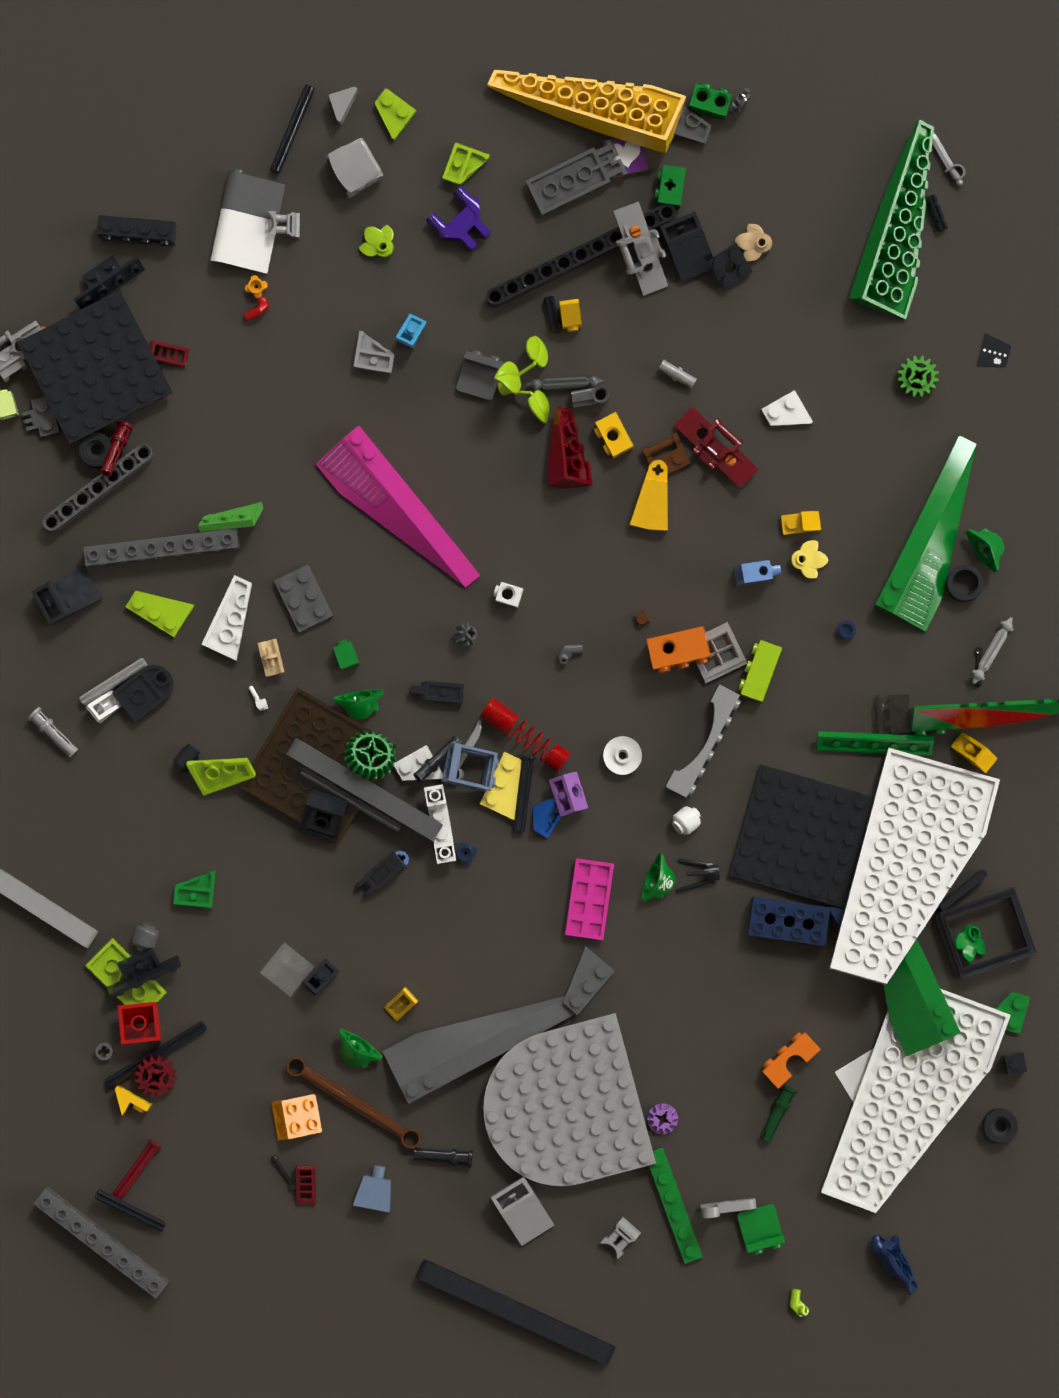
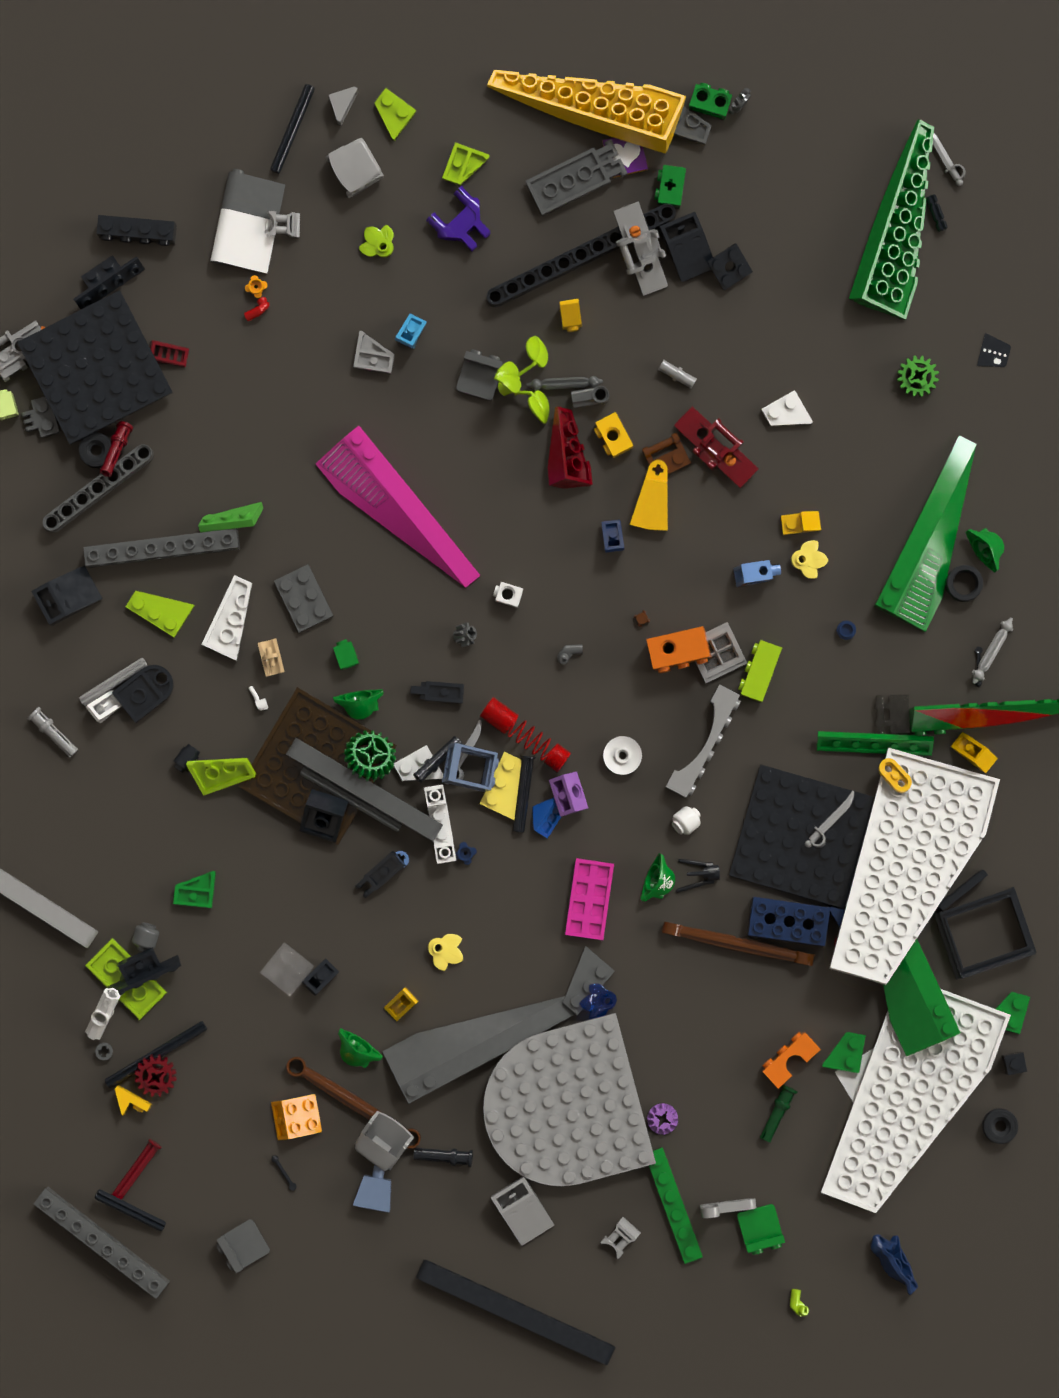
(102, 1013): none -> white piece
(139, 1023): red slope -> none
(242, 1245): none -> dark grey bracket
(305, 1168): dark red slope -> none
(383, 1141): none -> light grey piece
(448, 953): none -> light yellow plate
(553, 314): black axle -> none
(595, 1001): none -> clear blue plate
(612, 536): none -> dark blue slope
(744, 945): none -> reddish brown piece
(750, 242): tan plate -> none
(828, 823): none -> light grey sword
(847, 1053): none -> green wing
(896, 774): none -> yellow plate
(970, 943): green plate -> none

